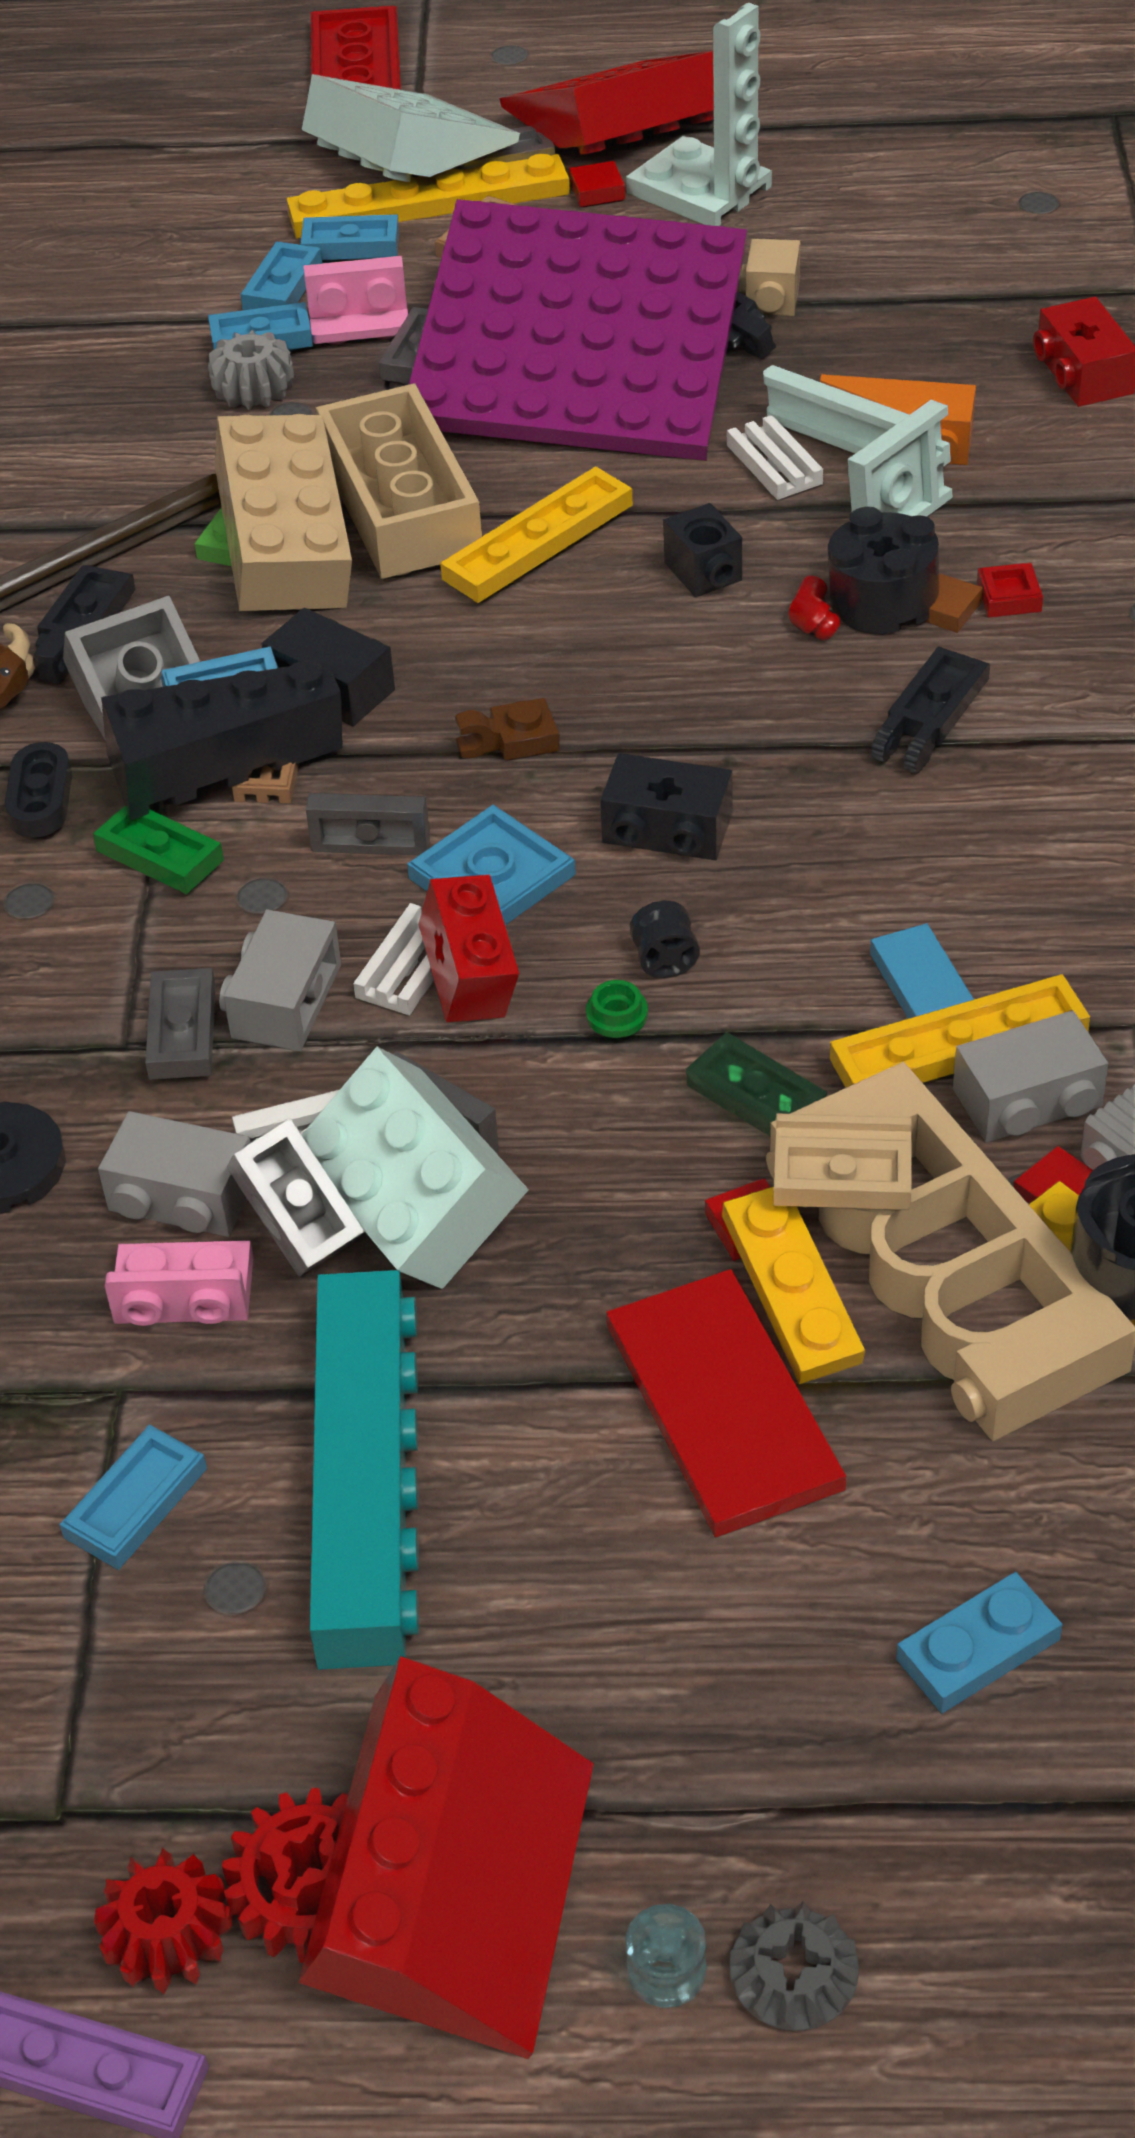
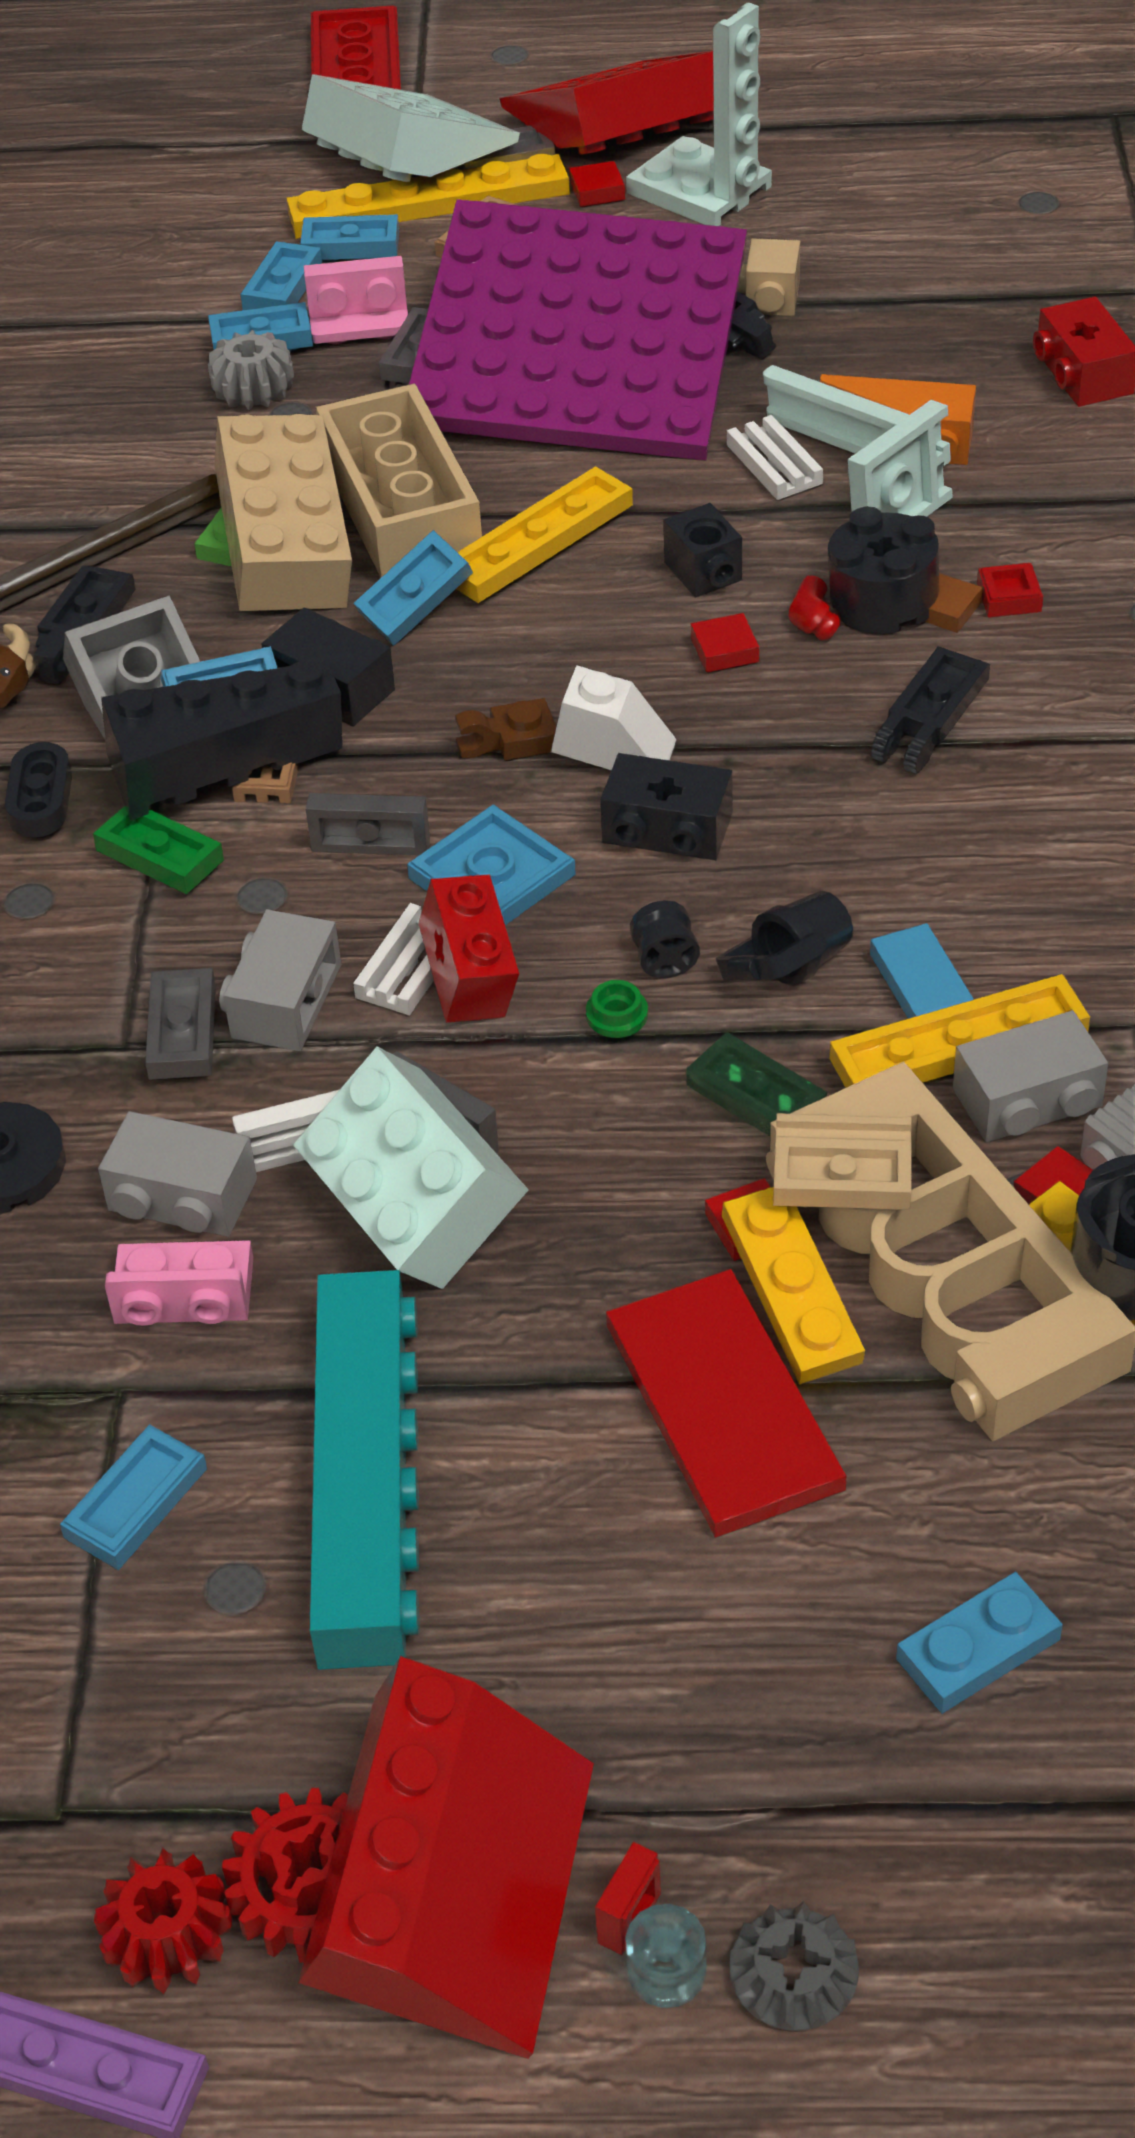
(294, 1197): brick -> none
(413, 587): none -> dark azure plate
(606, 718): none -> white slope
(630, 1891): none -> red tile
(724, 642): none -> red tile
(790, 941): none -> black piece

